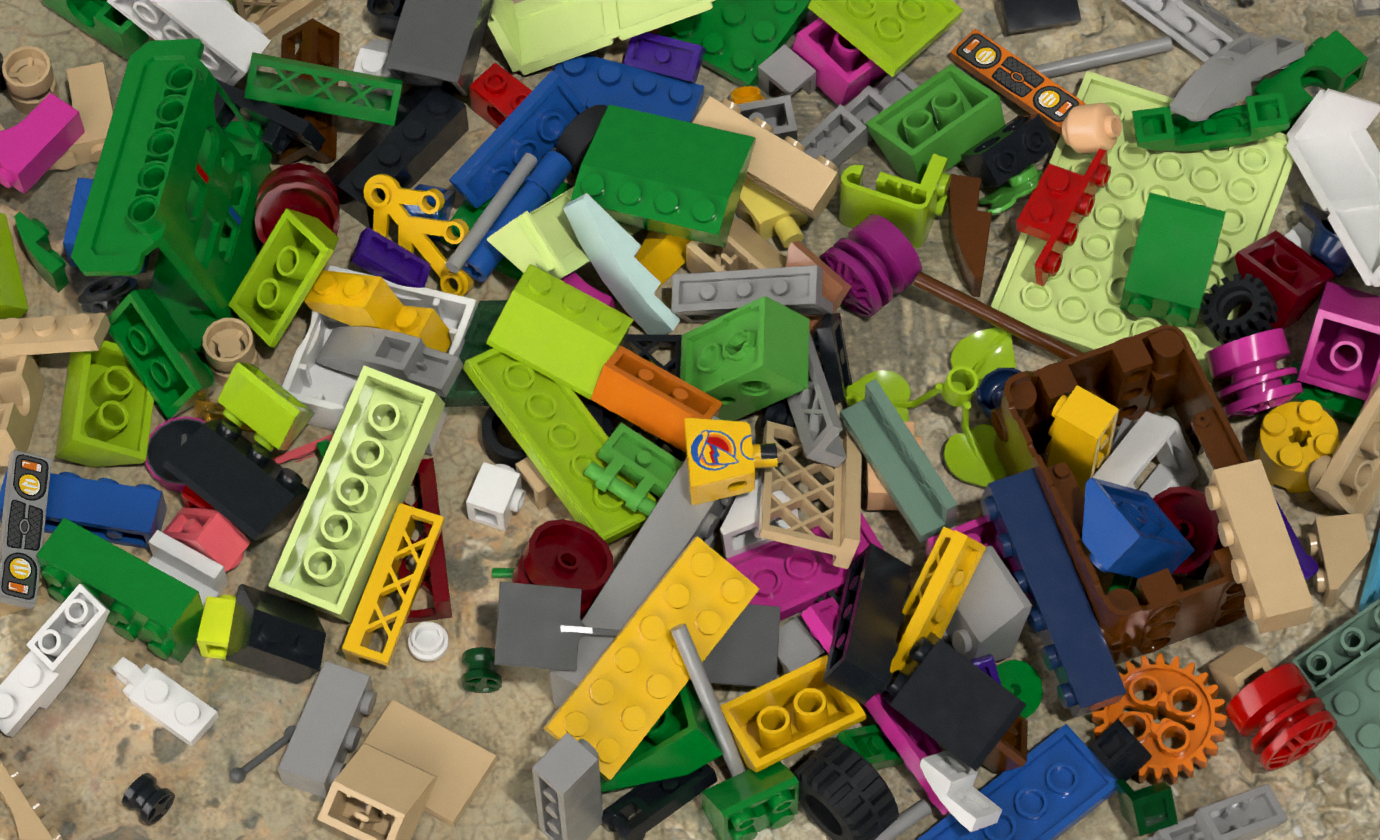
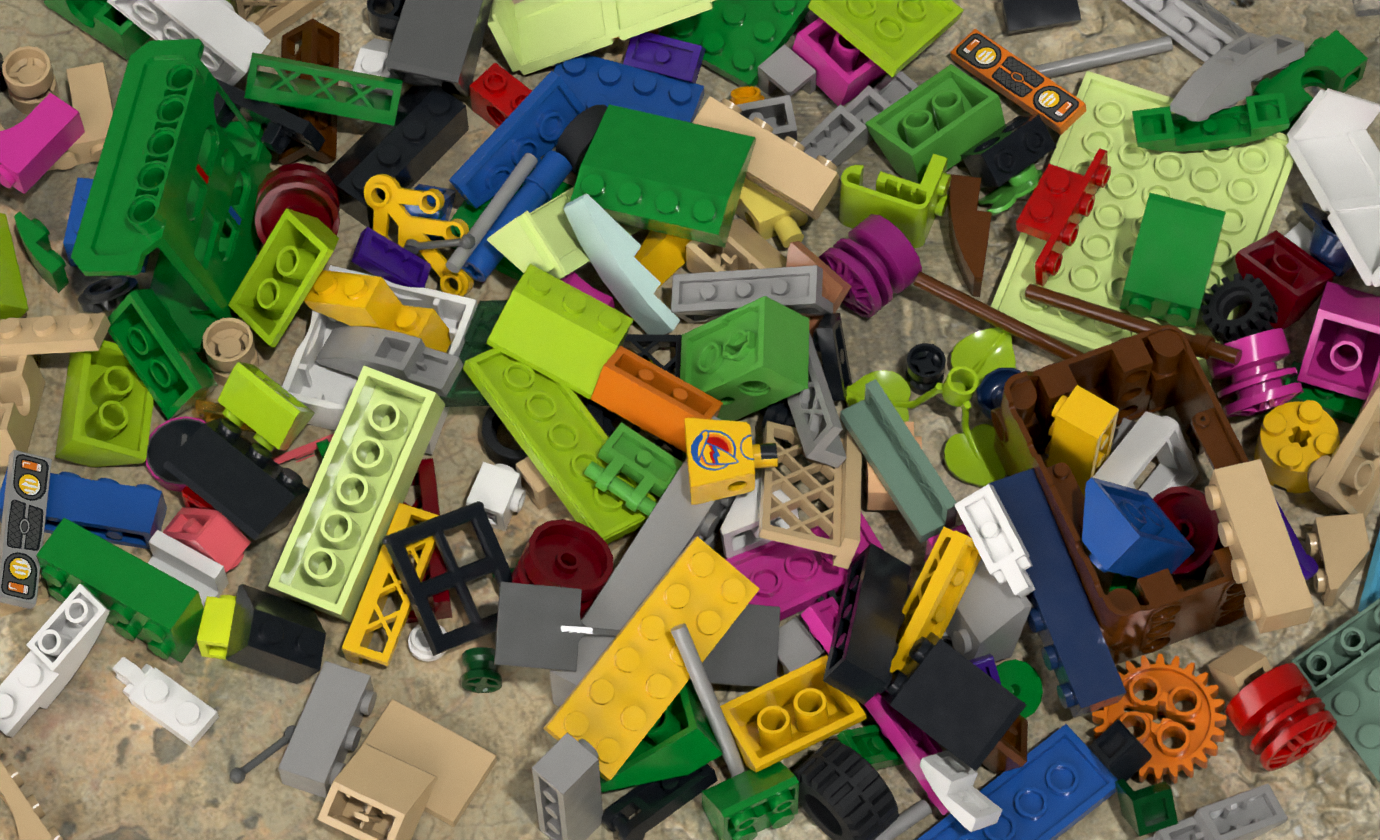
(148, 799): black wheel -> none
(455, 577): none -> black window
(467, 242): none -> dark grey hinge
(922, 360): none -> black wheel
(996, 539): none -> white hinge
(1091, 128): light nougat head -> none
(1201, 344): none -> reddish brown bar

